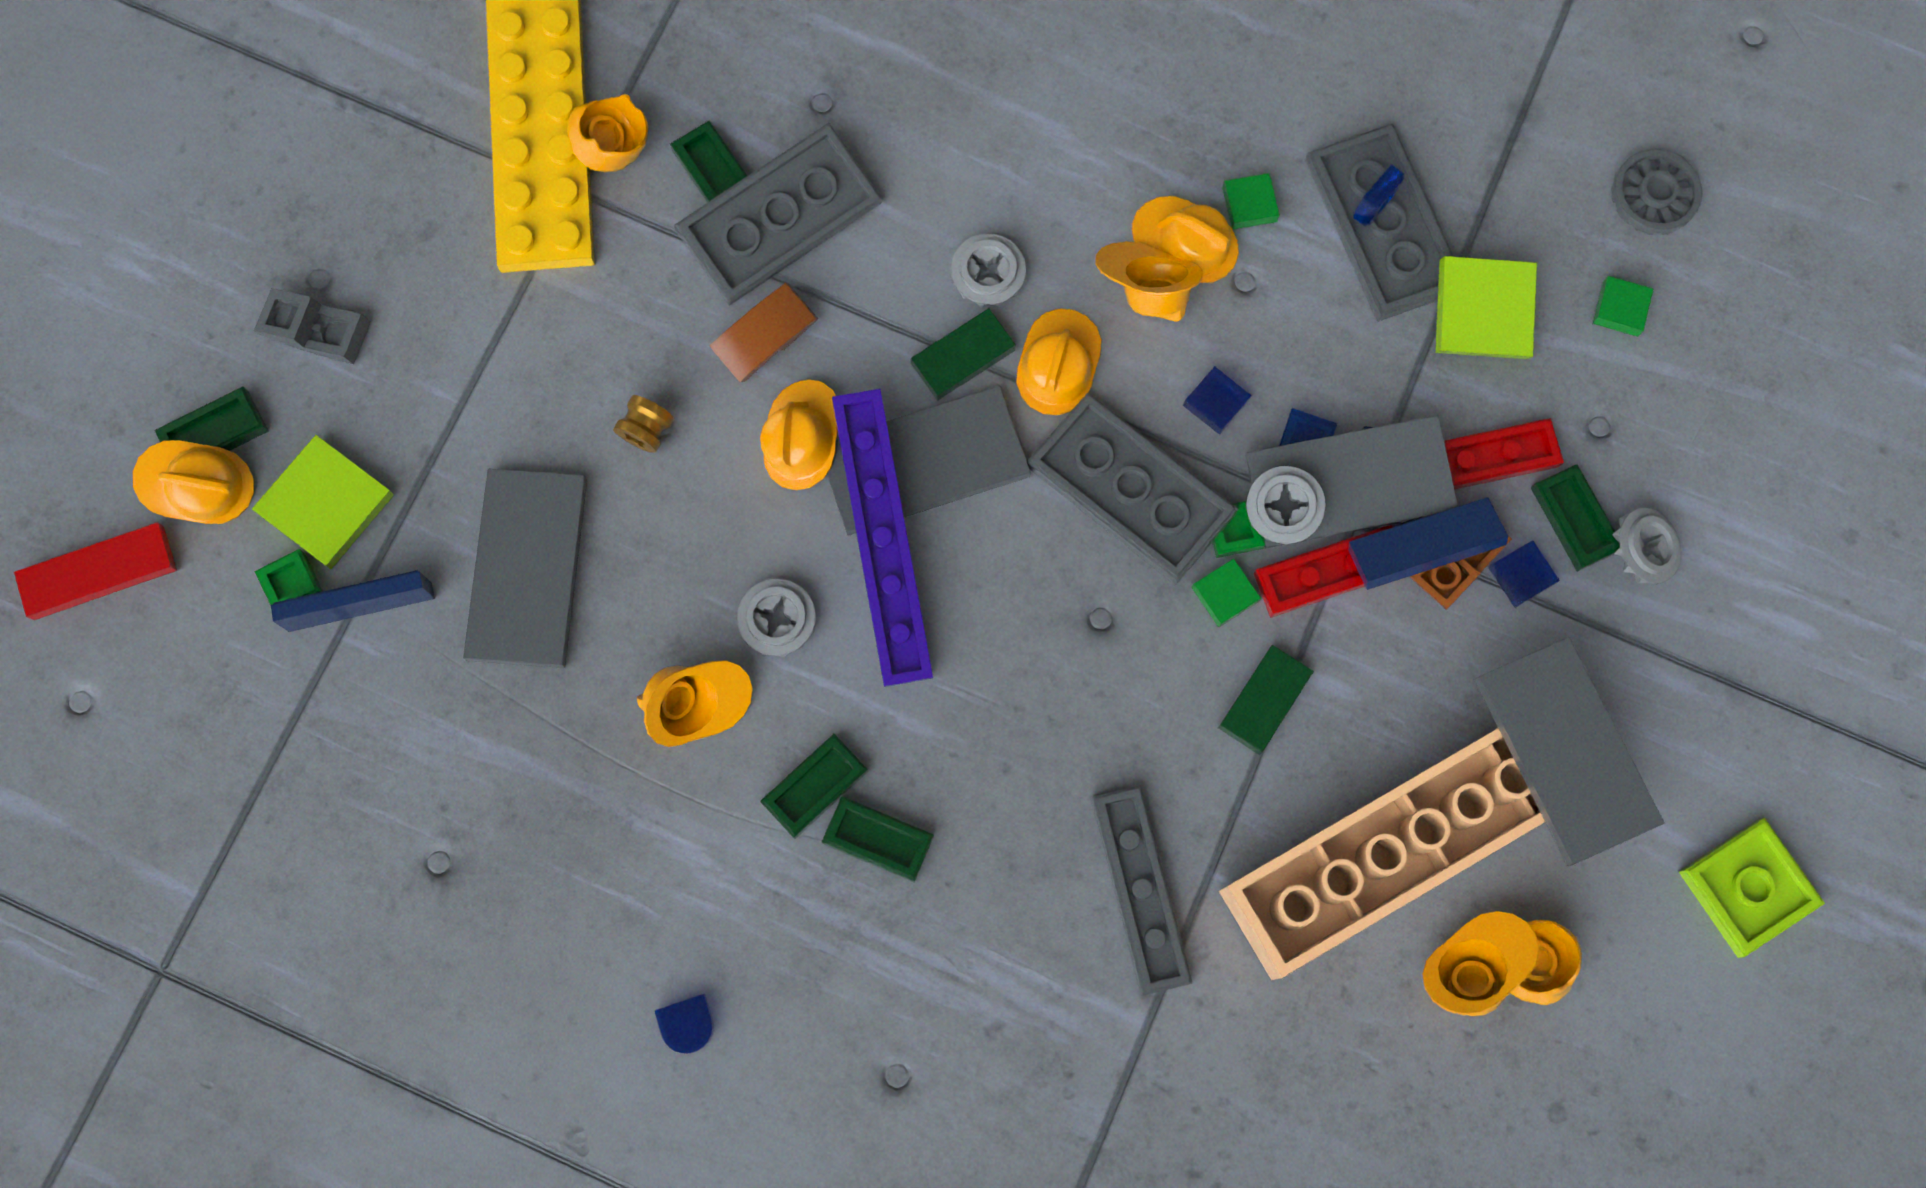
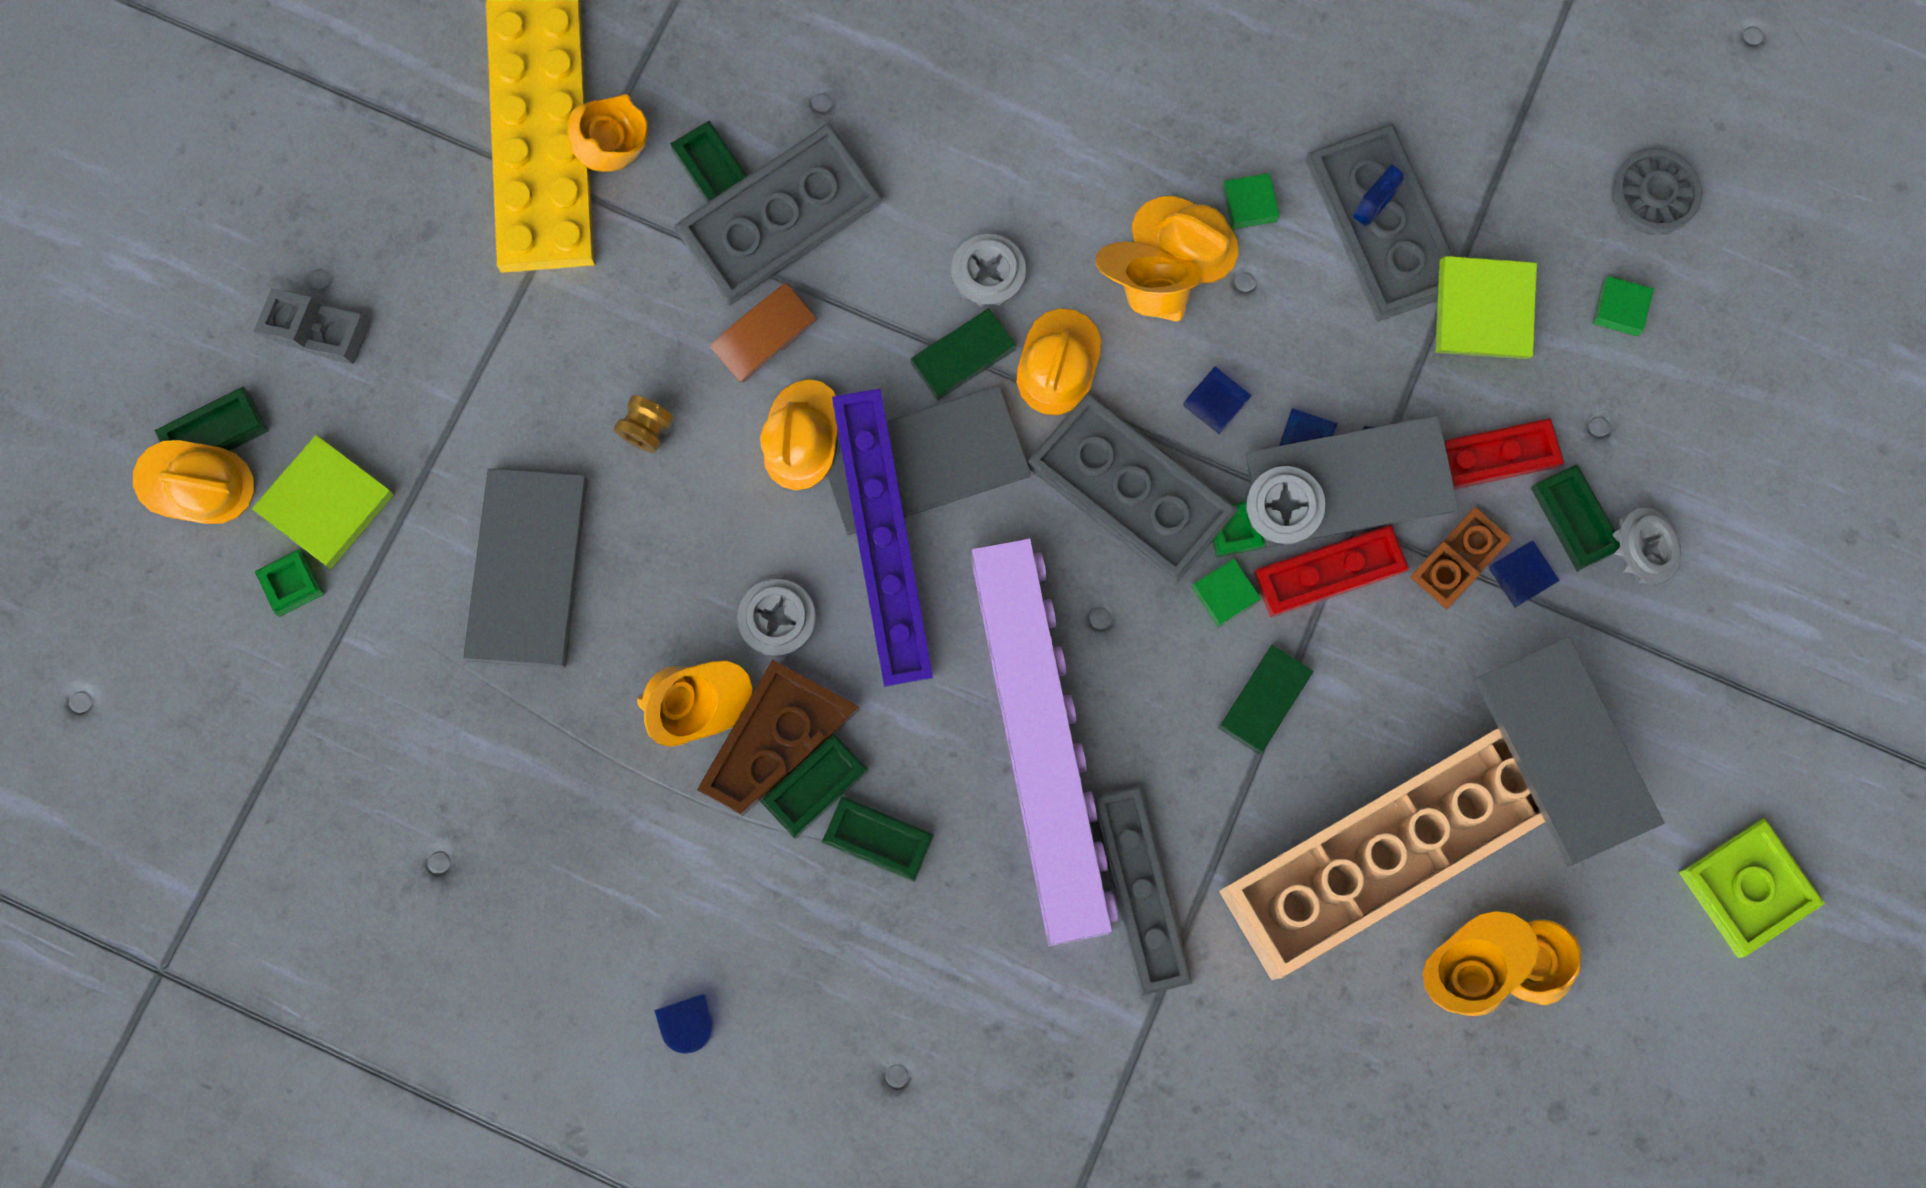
(95, 571): red tile -> none
(352, 601): dark blue tile -> none
(773, 736): none -> reddish brown wing
(1041, 743): none -> lavender brick
(1427, 543): dark blue tile -> none

